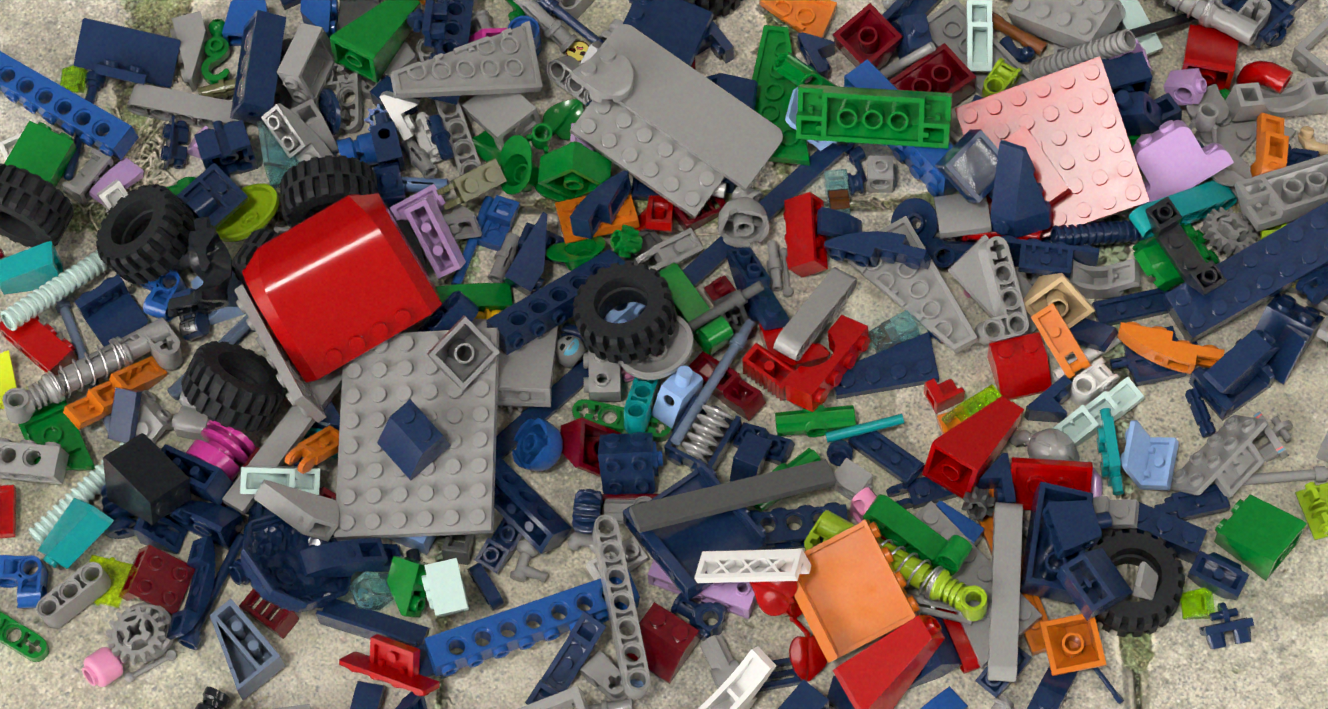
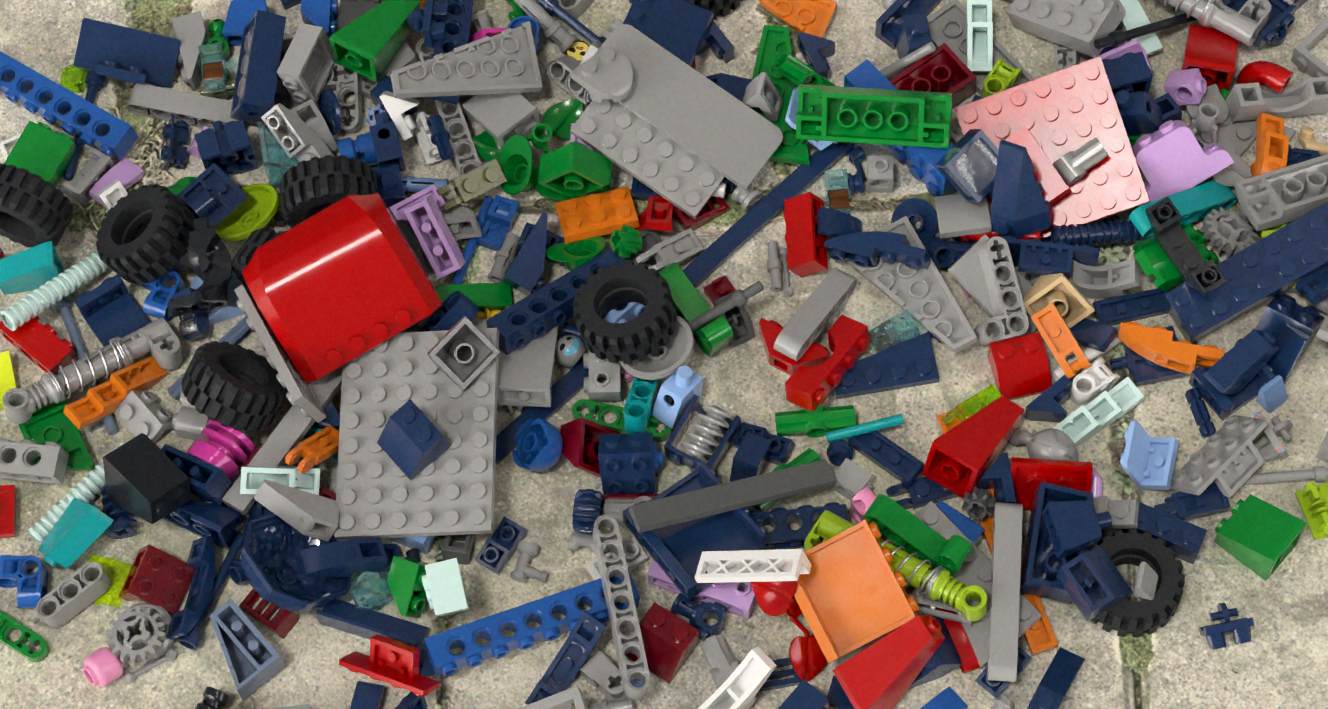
(124, 414): tile -> none
(161, 535): dark blue slope -> none
(213, 67): none -> clear light blue leg
(425, 166): light grey pin -> none
(485, 586): dark blue beam -> none
(527, 510): dark blue brick -> none
(600, 205): dark blue slope -> none
(731, 389): dark red slope -> none
(737, 344): sand blue bar -> none
(742, 222): light grey cylinder -> none
(763, 94): none -> light grey slope
(763, 306): dark blue slope -> none
(767, 370): red brick -> none
(867, 37): dark red slope -> none
(943, 395): red panel -> none
(1022, 55): dark blue arm -> none
(1024, 38): dark orange piece -> none
(1072, 644): orange slope -> none
(1075, 164): none -> light grey piece
(1105, 47): light grey piece -> none
(1109, 451): teal plate -> none
(1116, 695): dark blue hinge -> none
(1197, 604): clear neon green slope -> none
(1218, 575): dark blue slope -> none
(1272, 394): none -> medium blue slope

